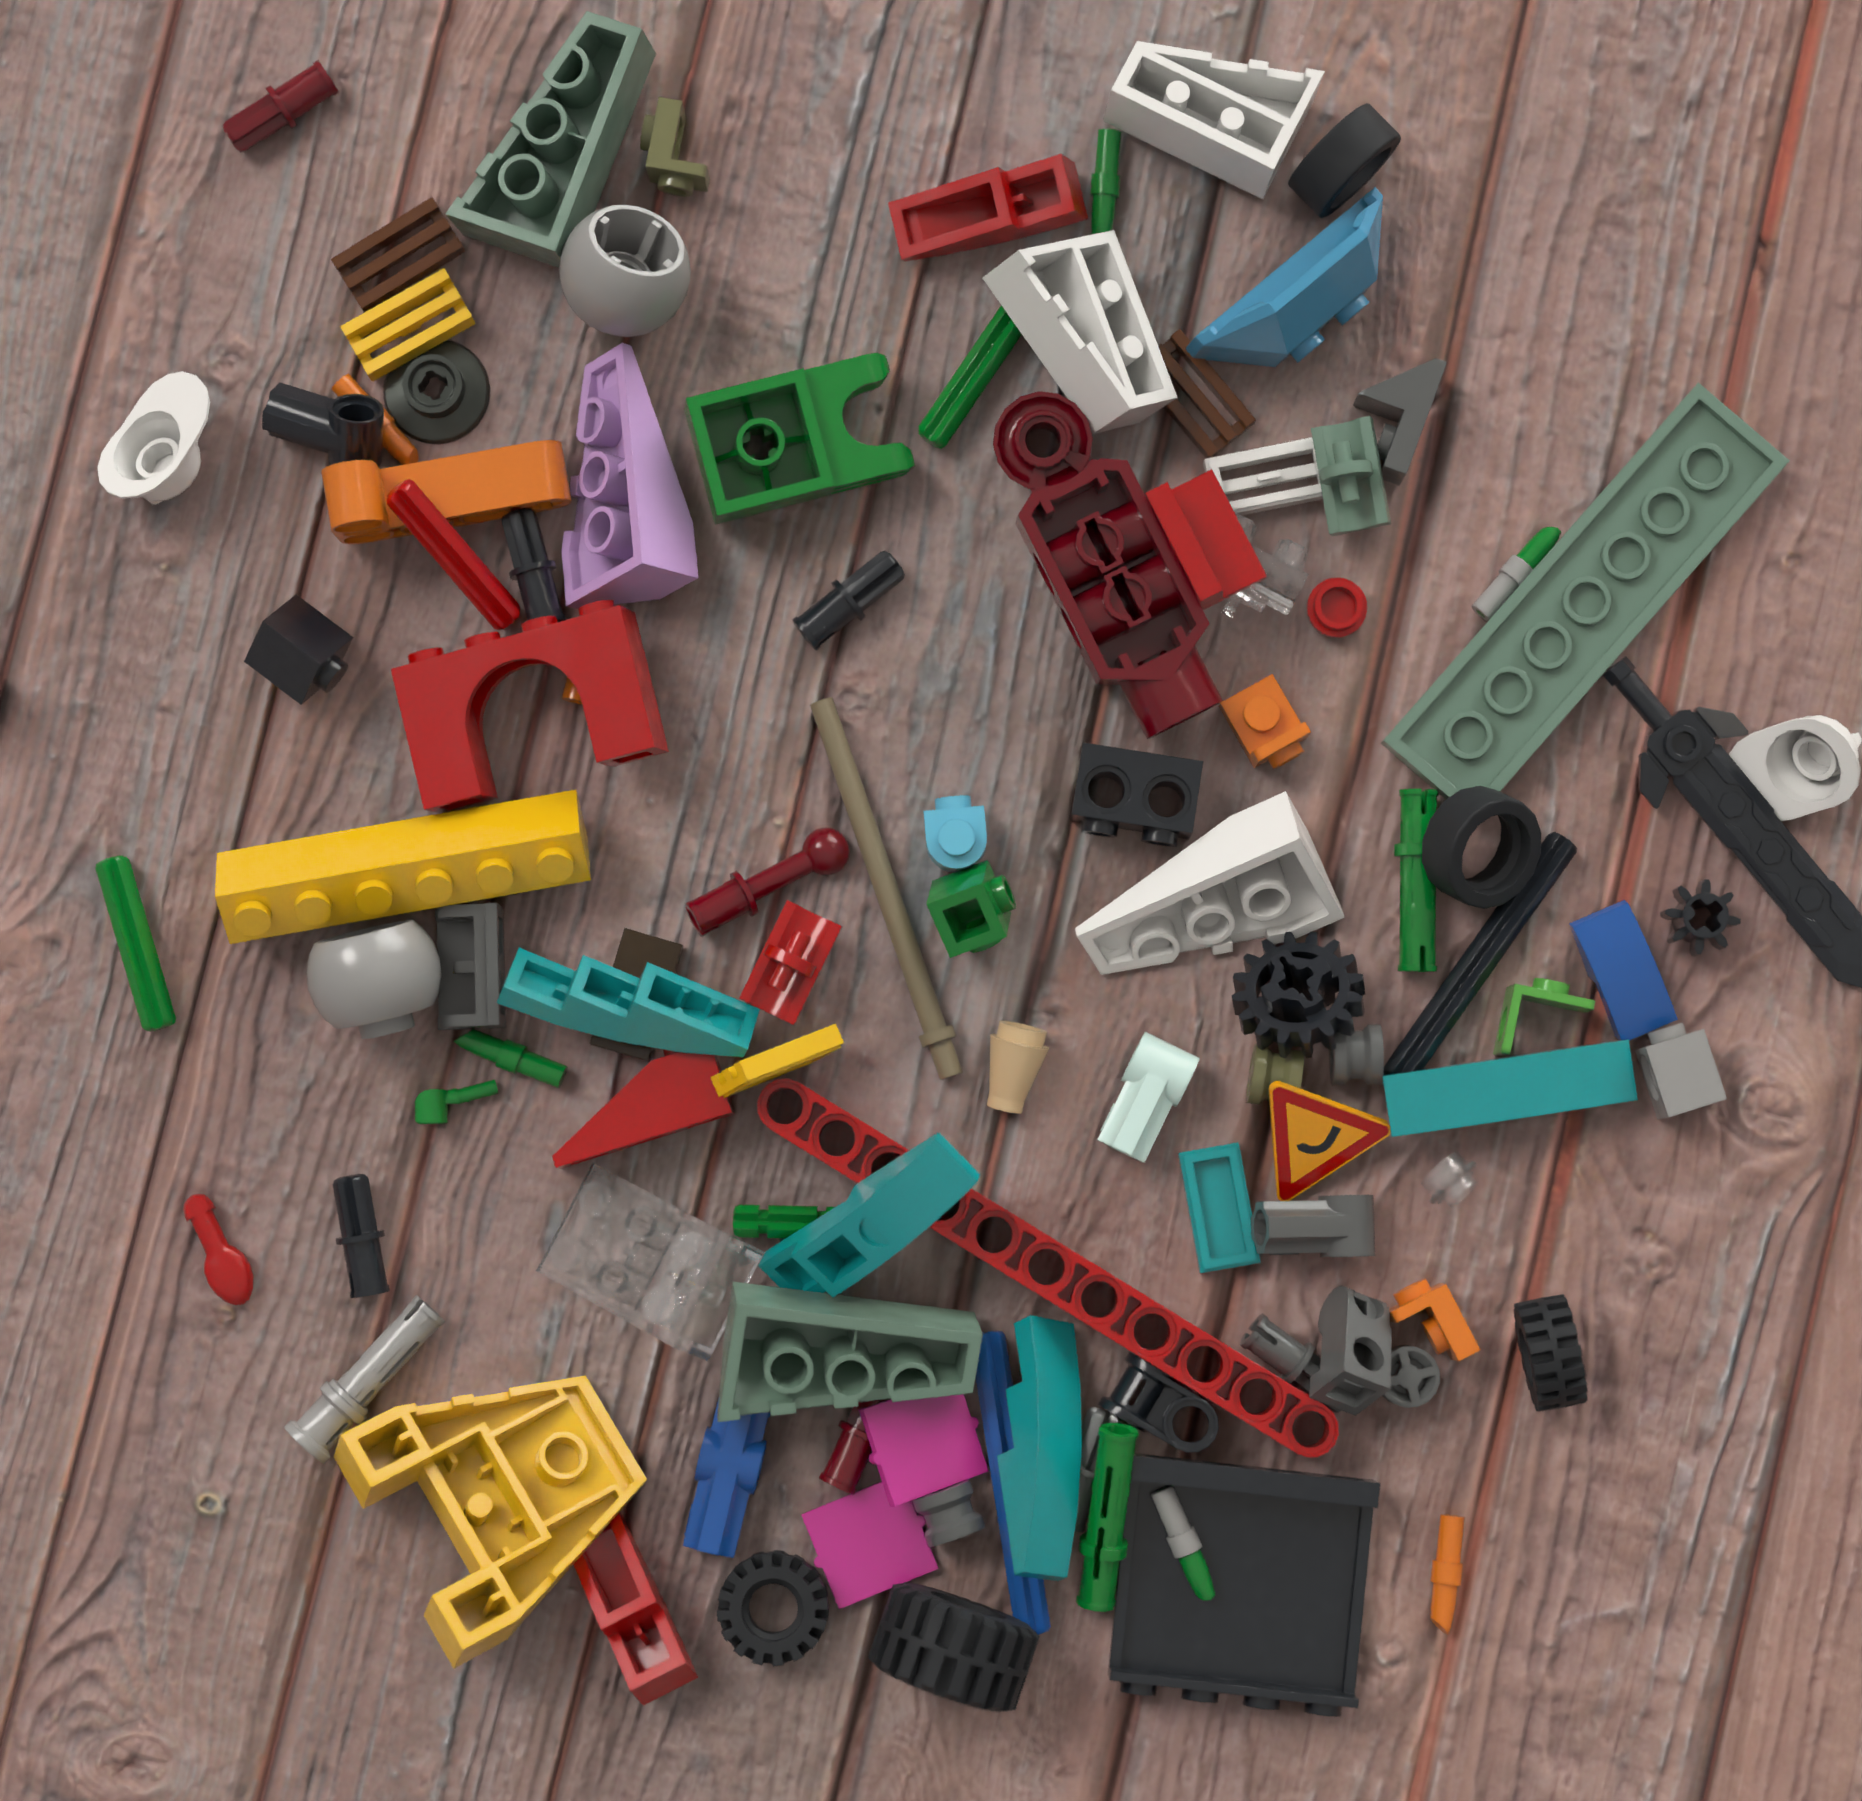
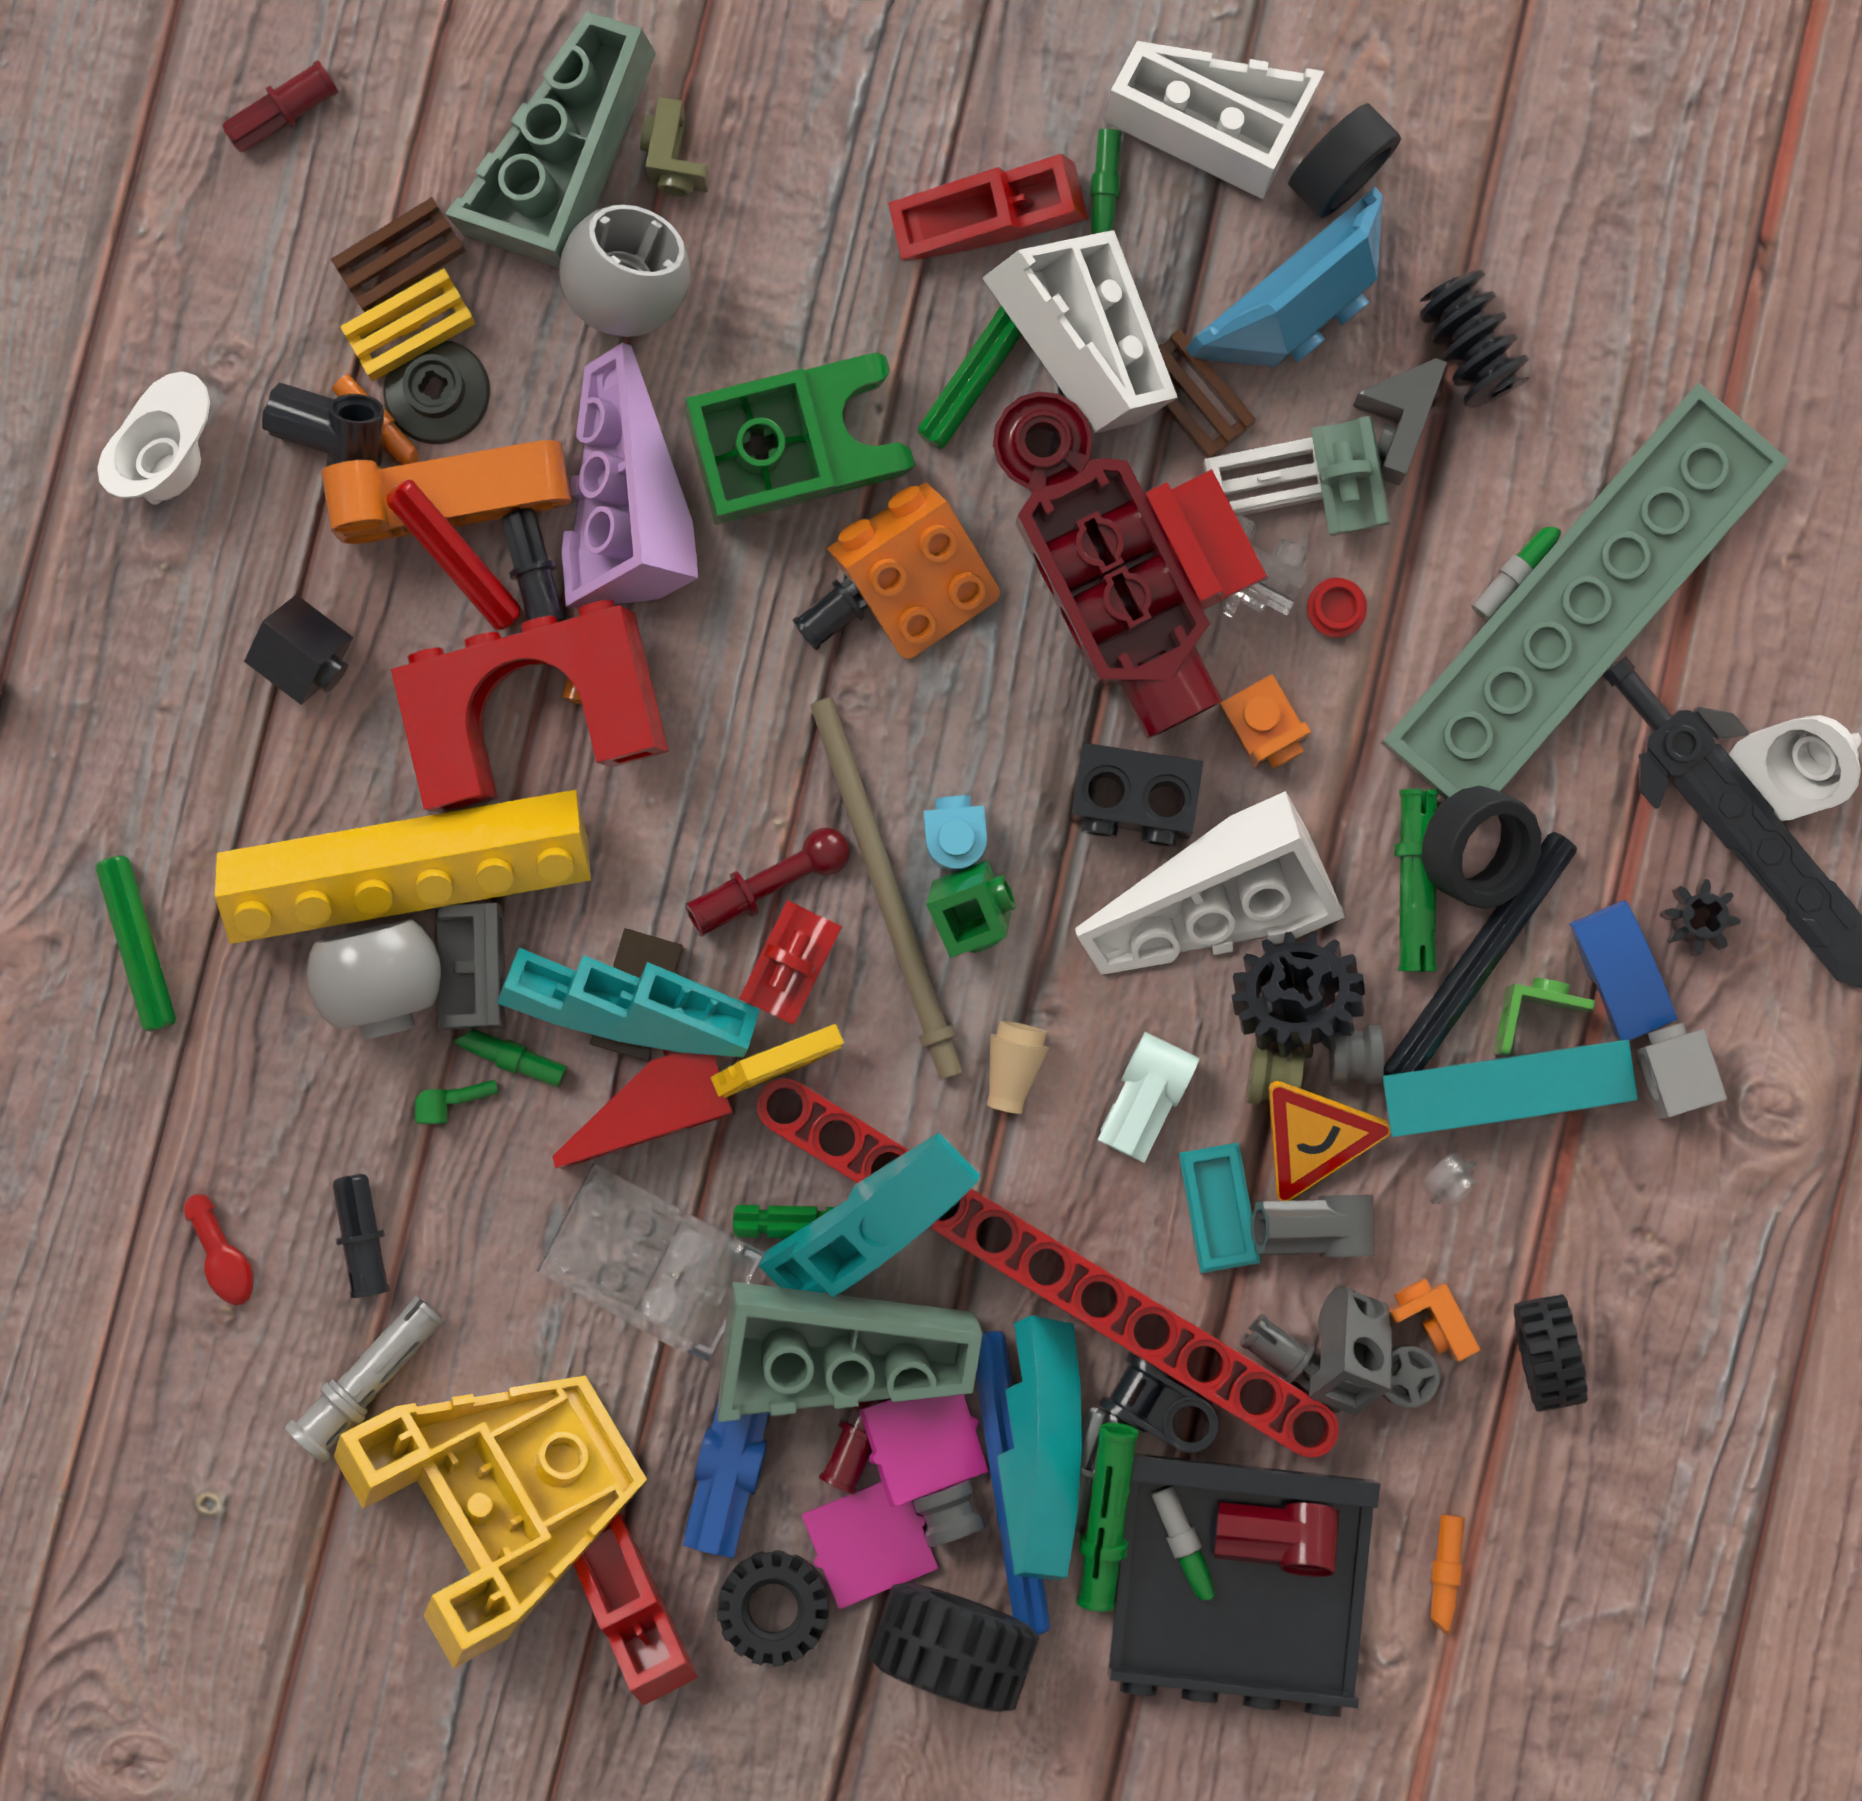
(915, 569): none -> orange bracket
(1296, 1538): none -> dark red piece
(1473, 339): none -> black piece

